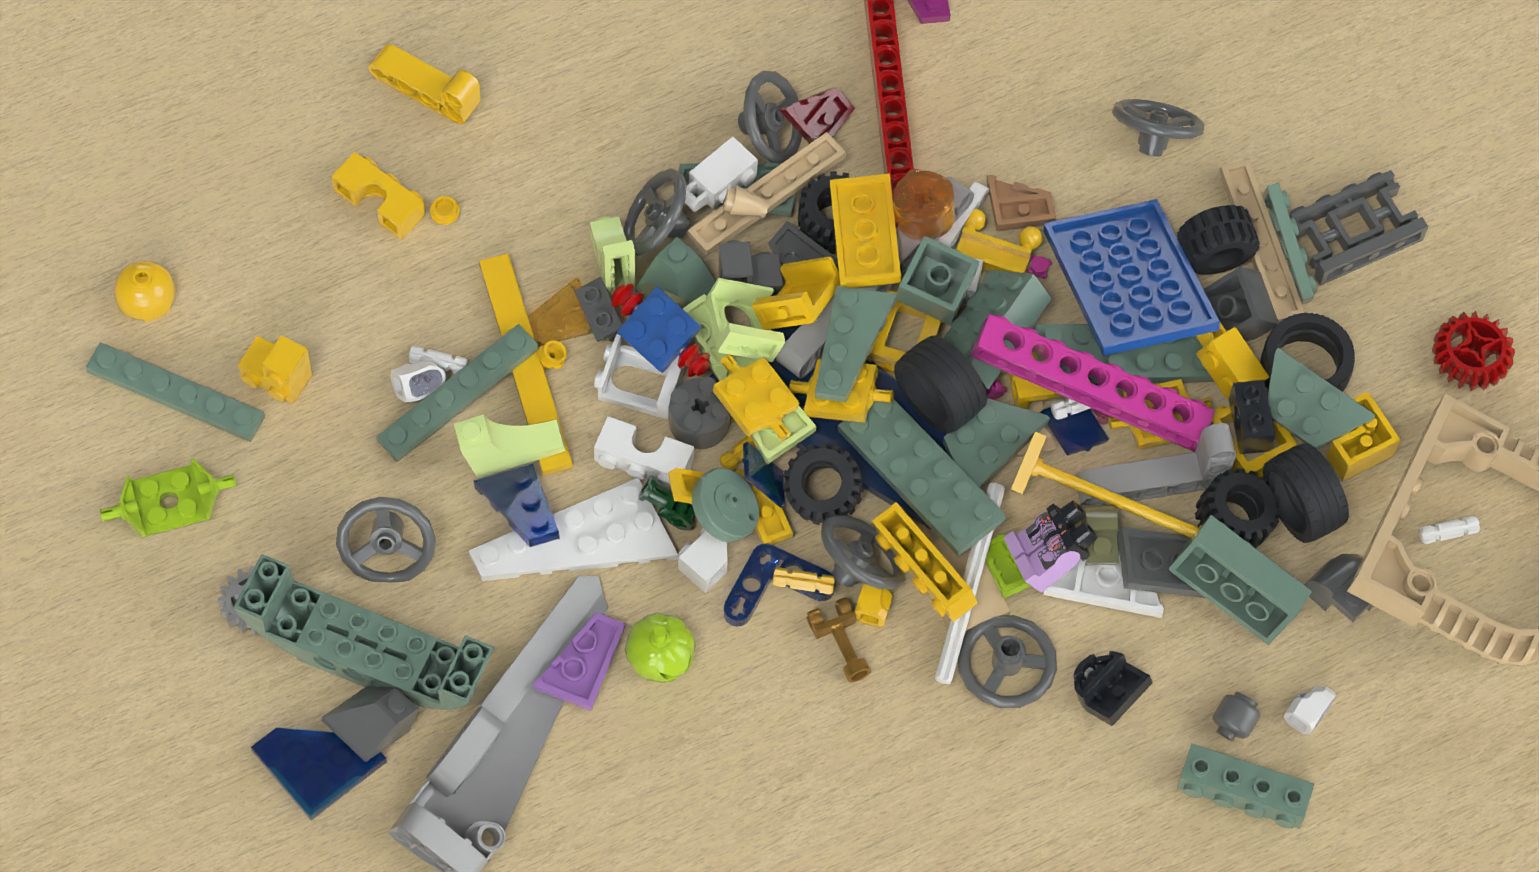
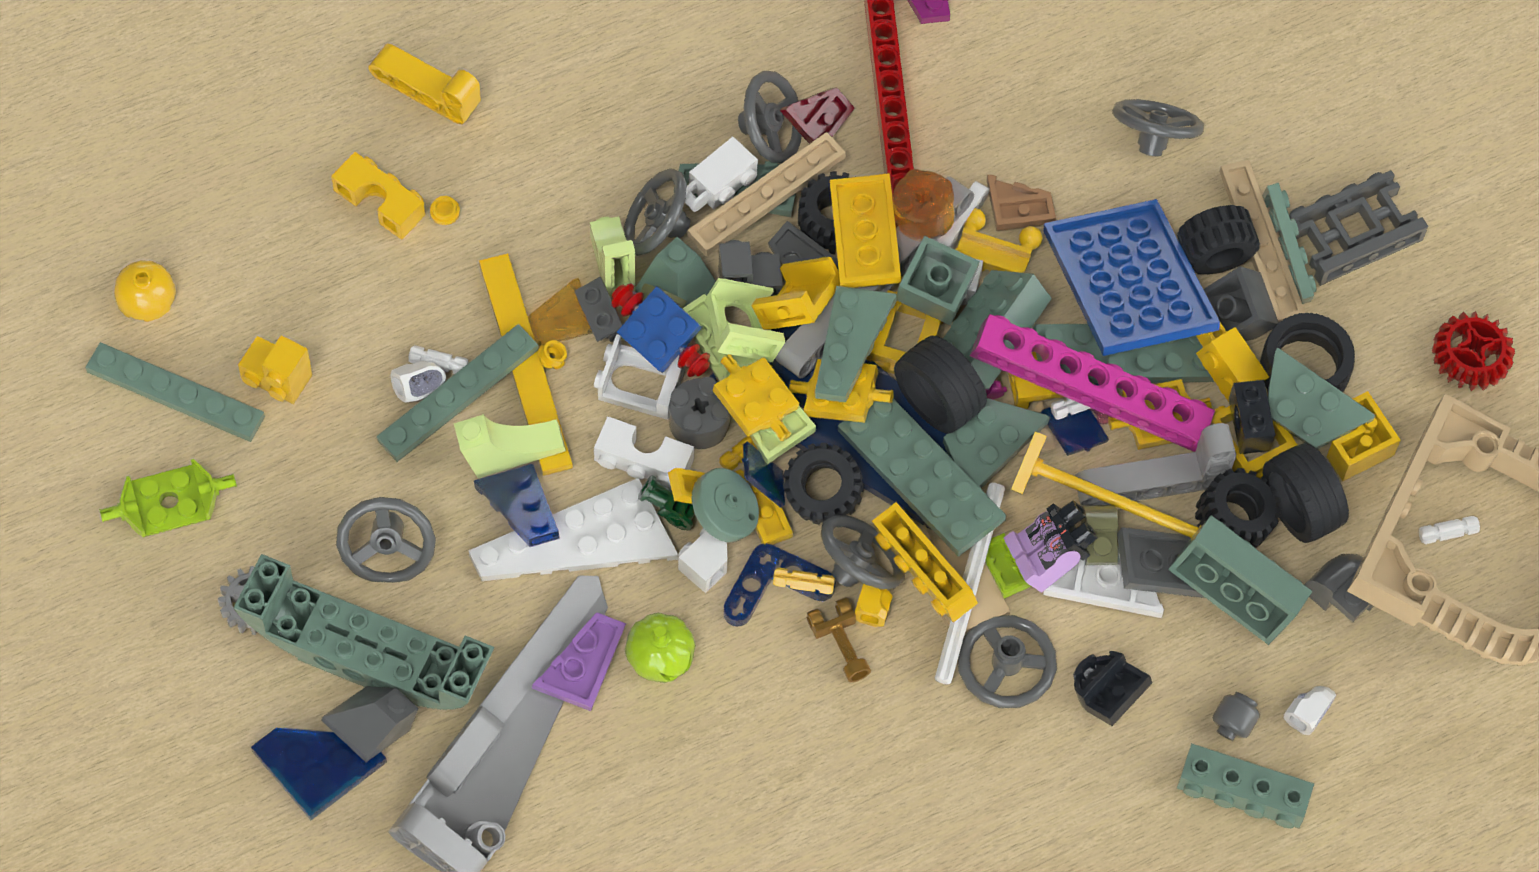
(742, 202): tan cone -> none
(1039, 266): dark pink piece -> none

